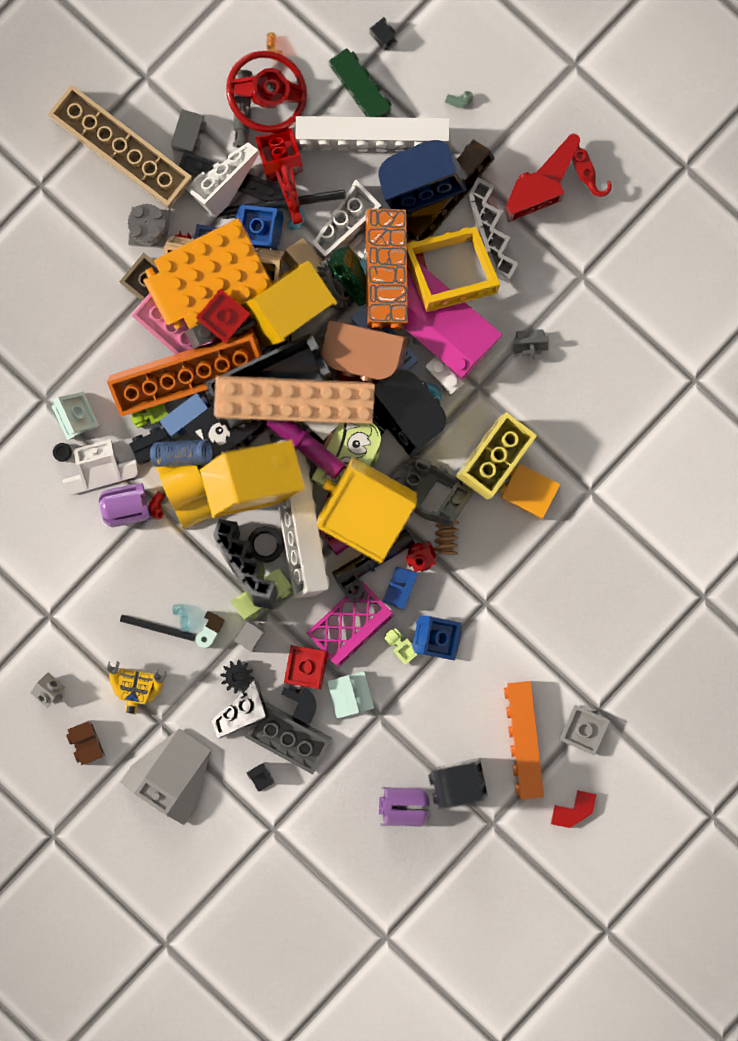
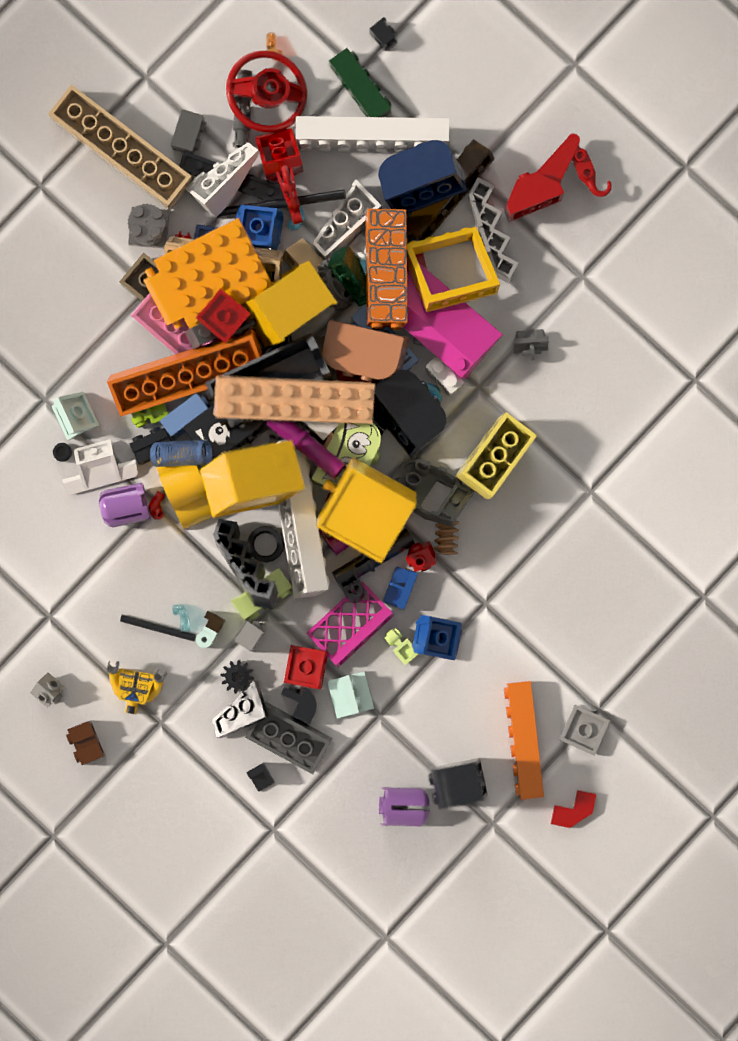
(170, 775): light grey wedge -> none
(461, 101): sand green arm -> none
(529, 491): light orange brick -> none

